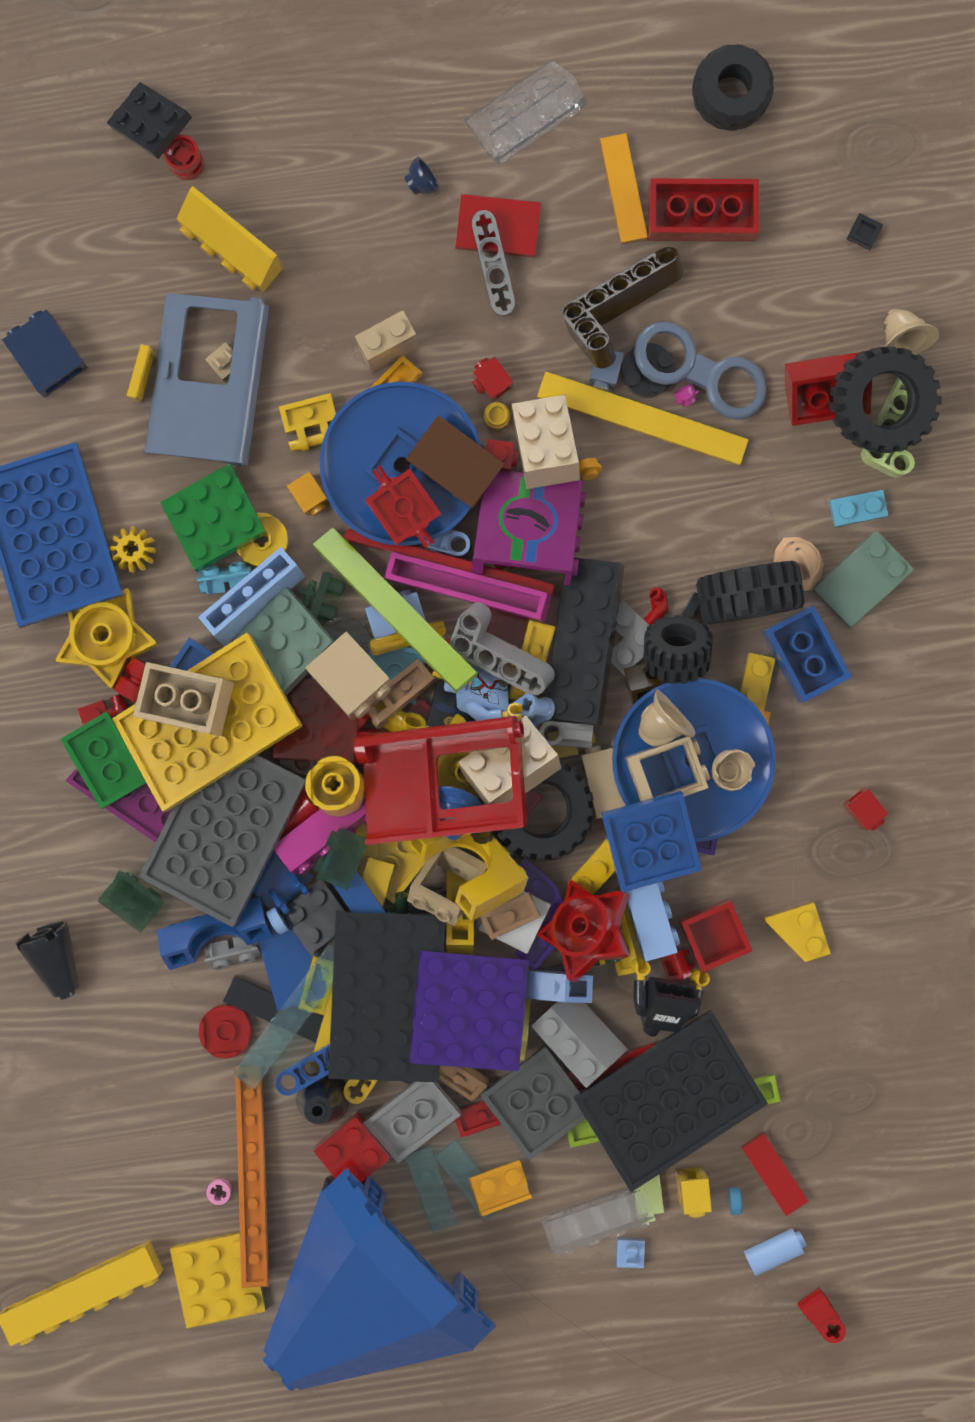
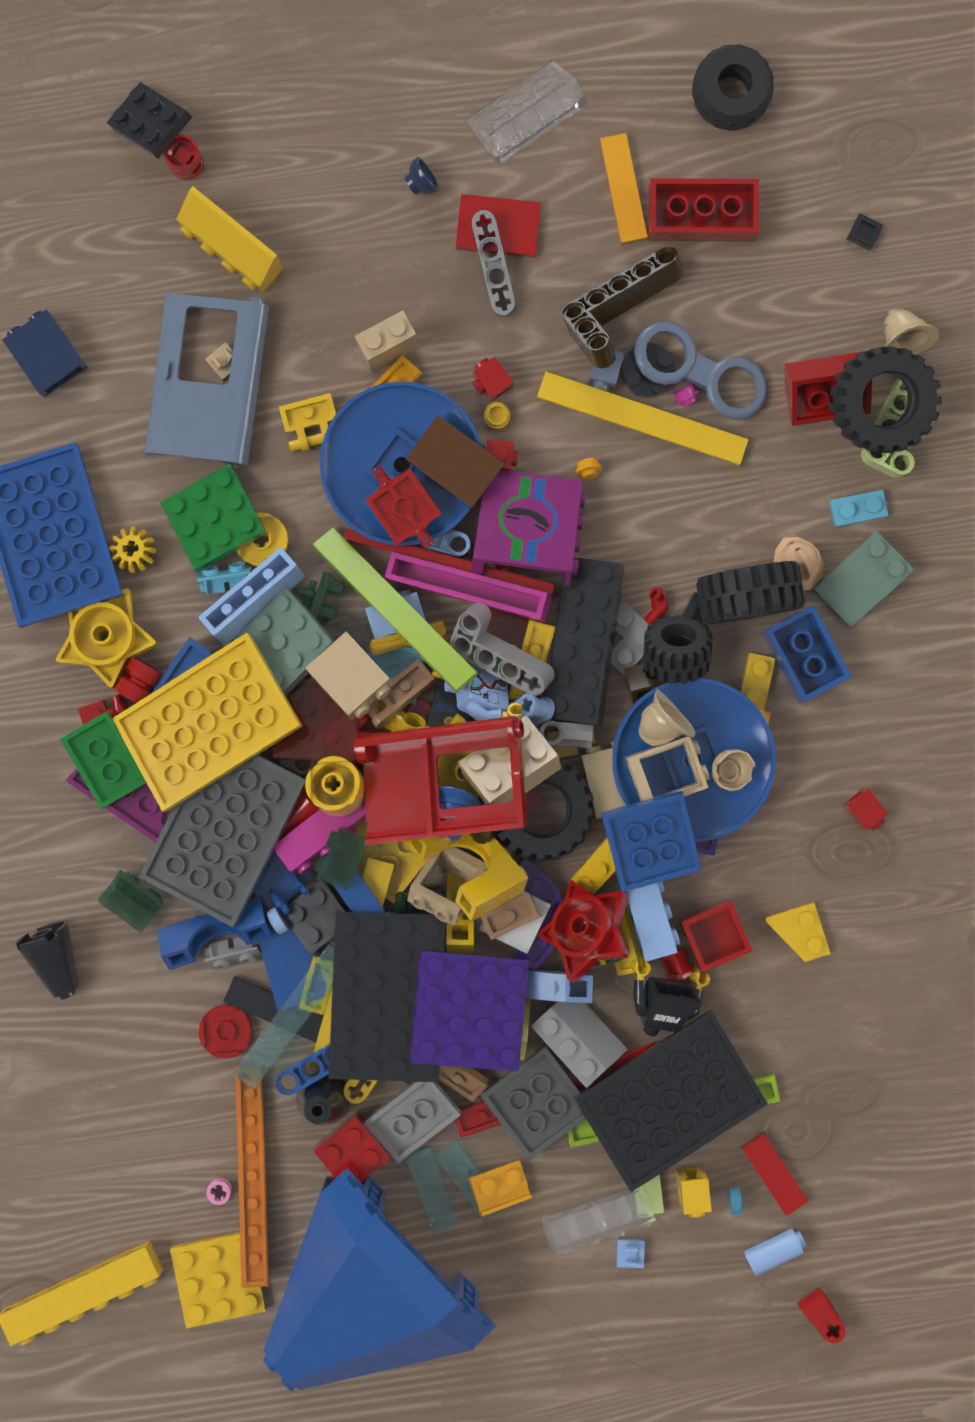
(141, 373): yellow tile -> none
(183, 699): tan brick -> none
(308, 494): light orange brick -> none
(545, 442): tan brick -> none

